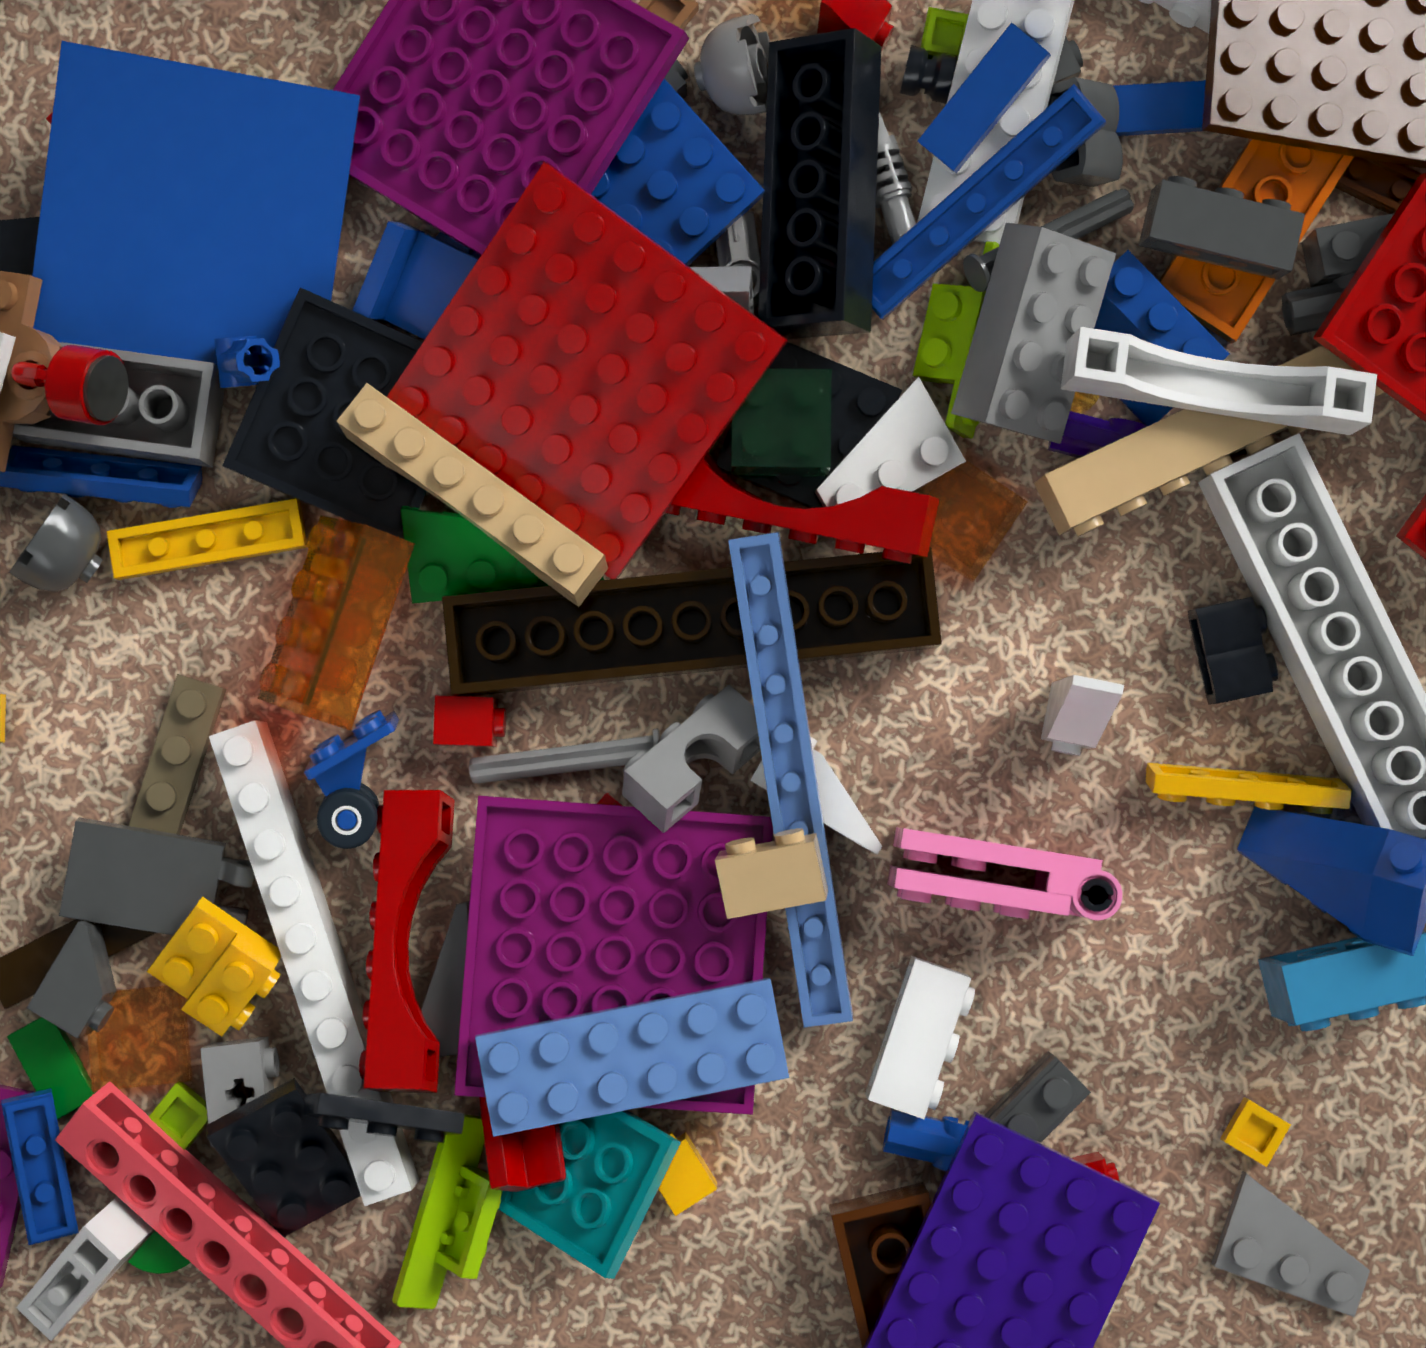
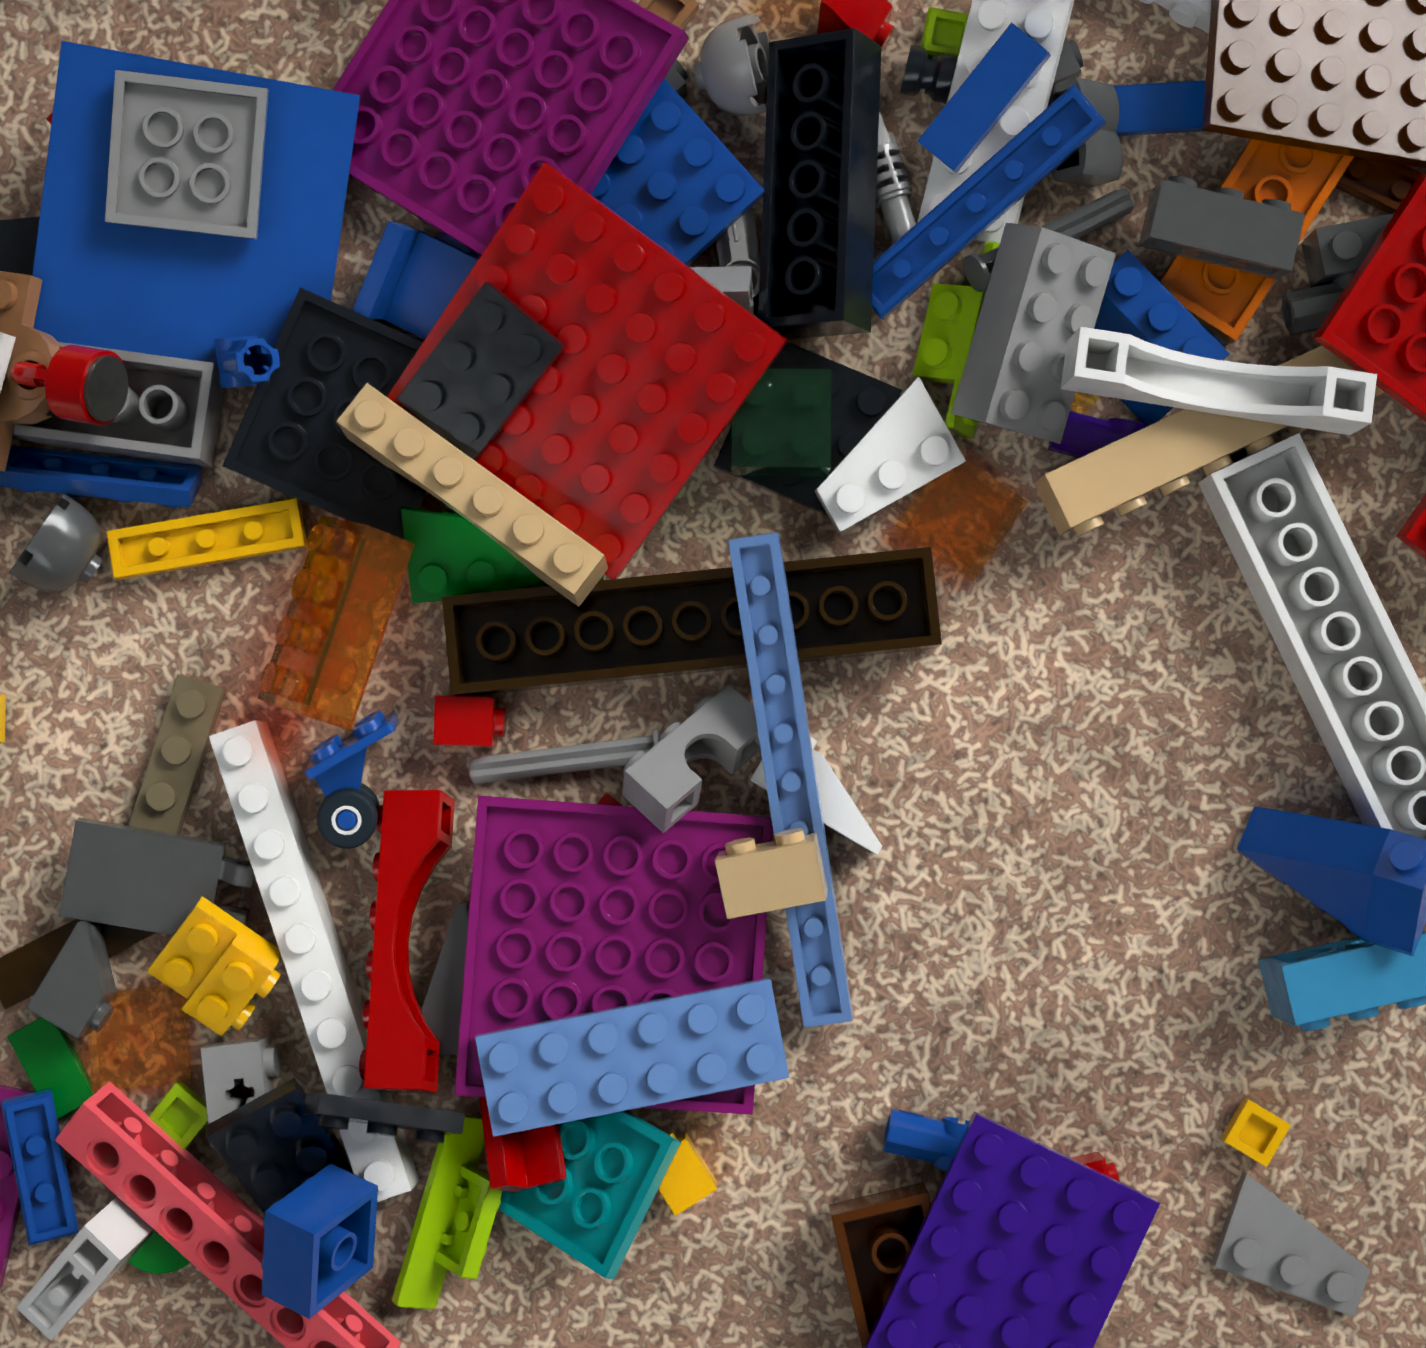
(186, 154): none -> light grey plate
(319, 1240): none -> blue brick
(481, 371): none -> black plate
(882, 518): red arch -> none
(920, 1038): white brick -> none
(1040, 1099): dark grey brick -> none
(1056, 888): bright pink hinge -> none
(1079, 712): white slope -> none
(1232, 650): black brick -> none
(1266, 789): yellow plate -> none

